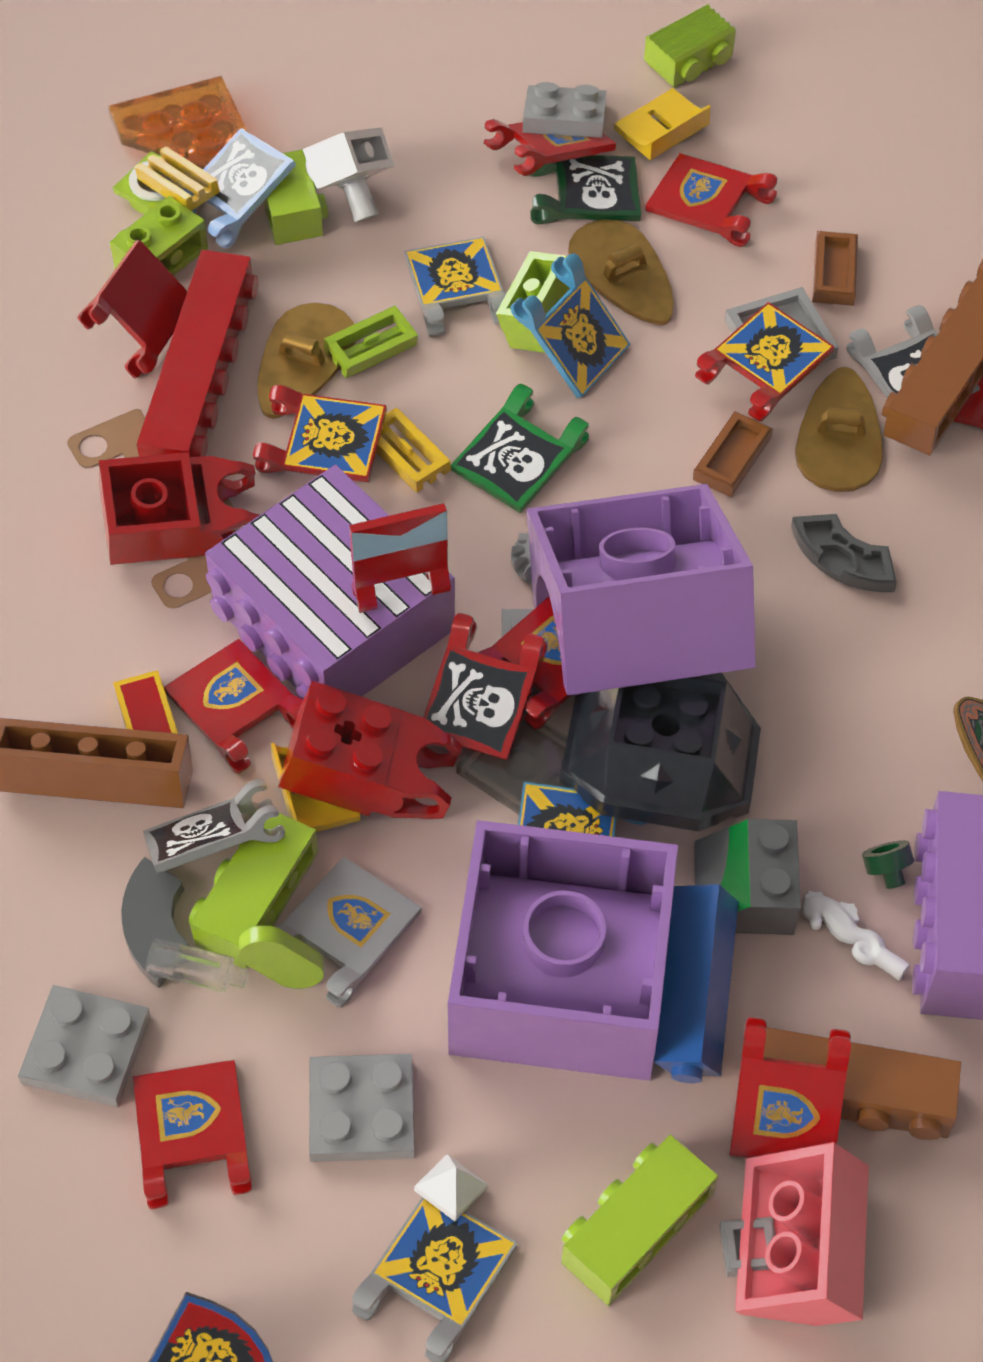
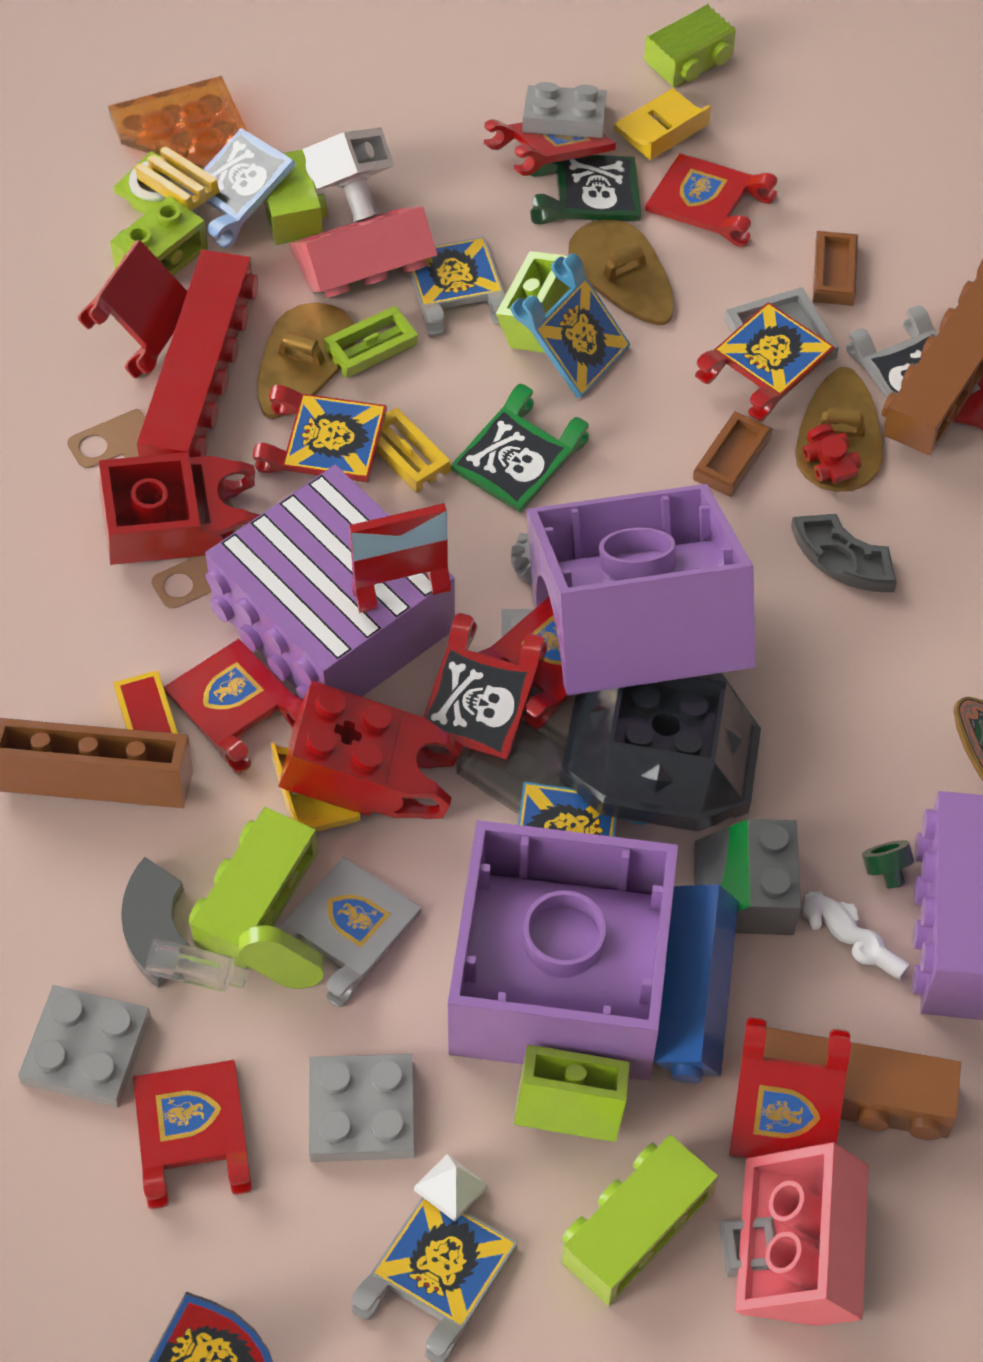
(212, 829): flag -> none
(365, 250): none -> coral slope
(572, 1093): none -> lime brick
(832, 453): none -> red piece

